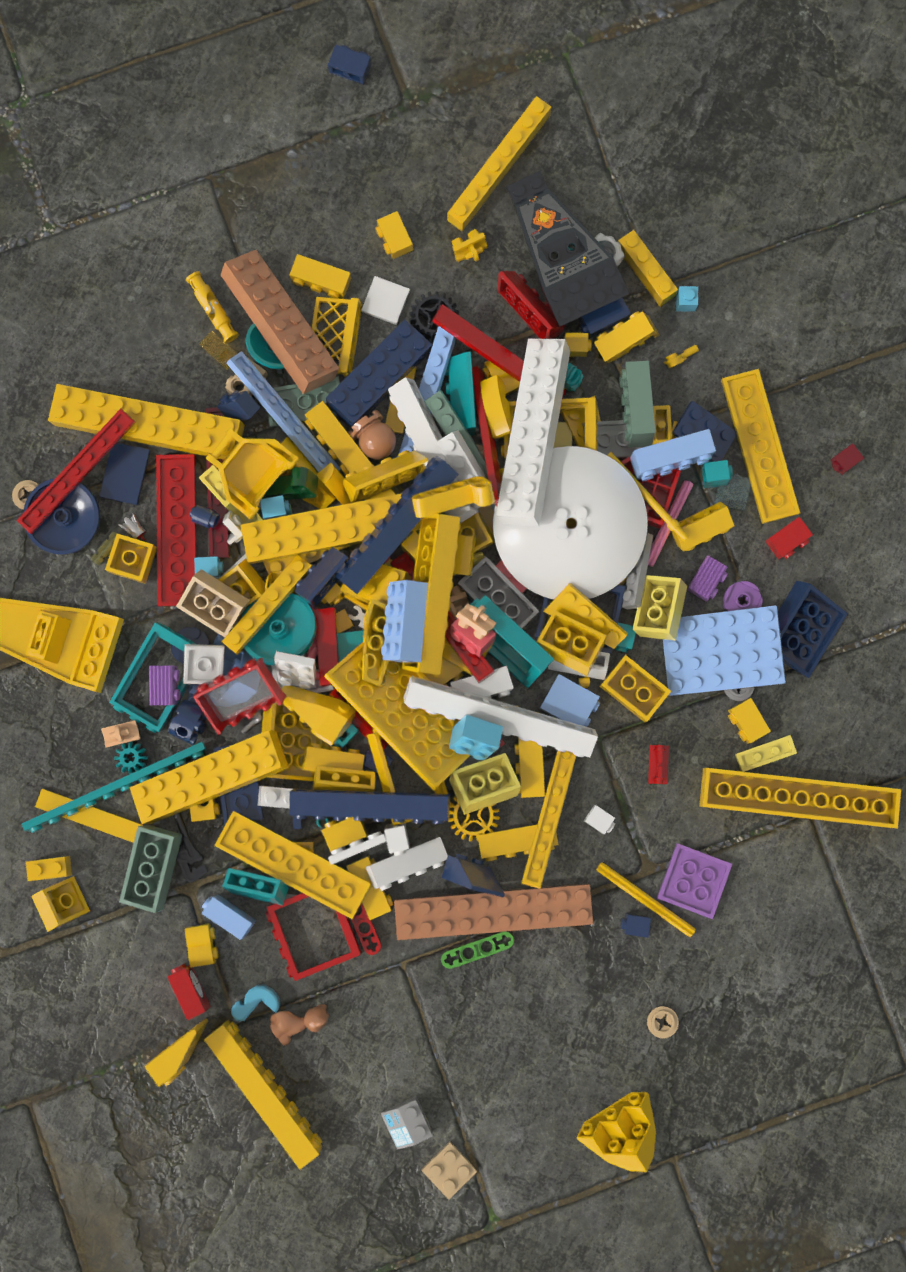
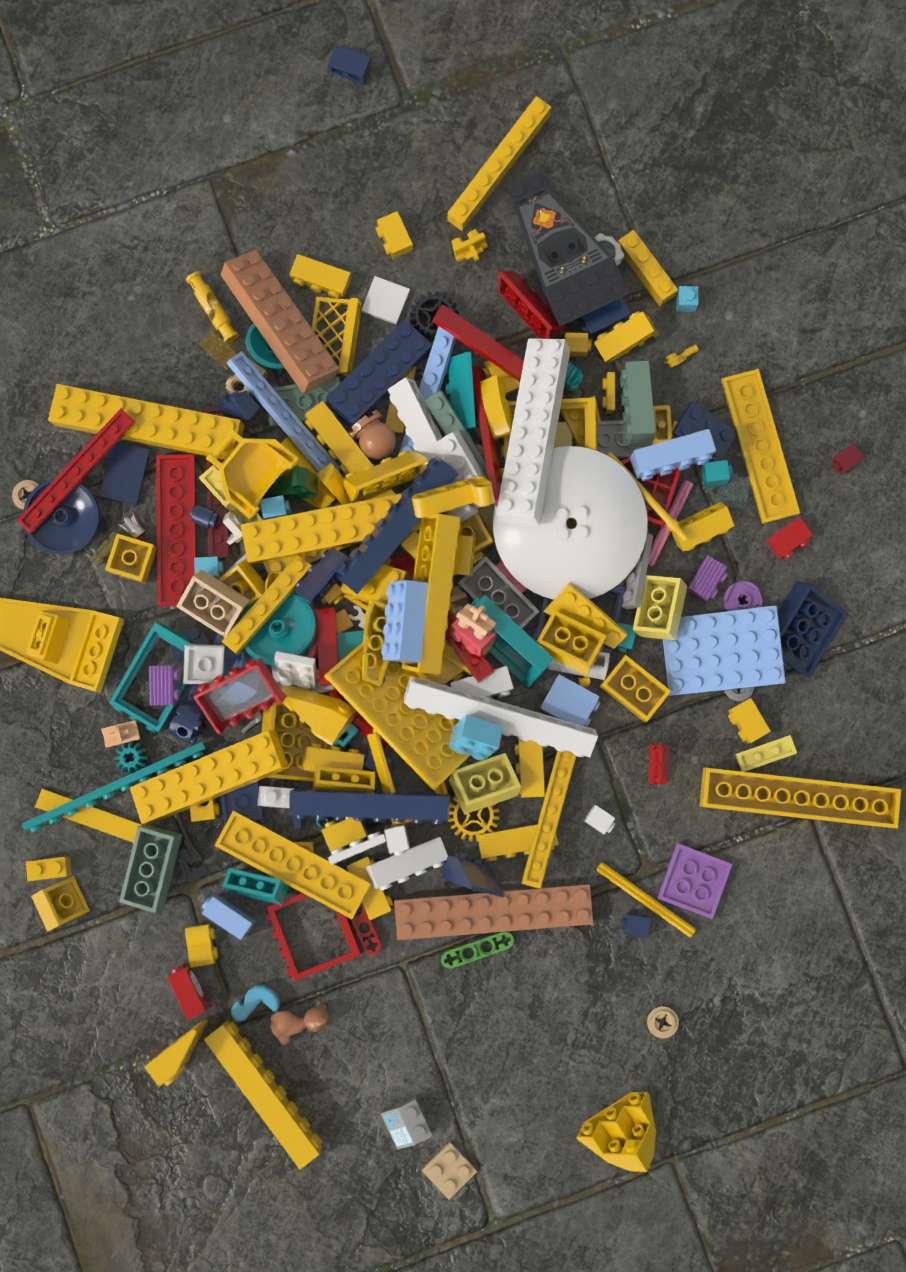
(609, 385): none -> yellow plate

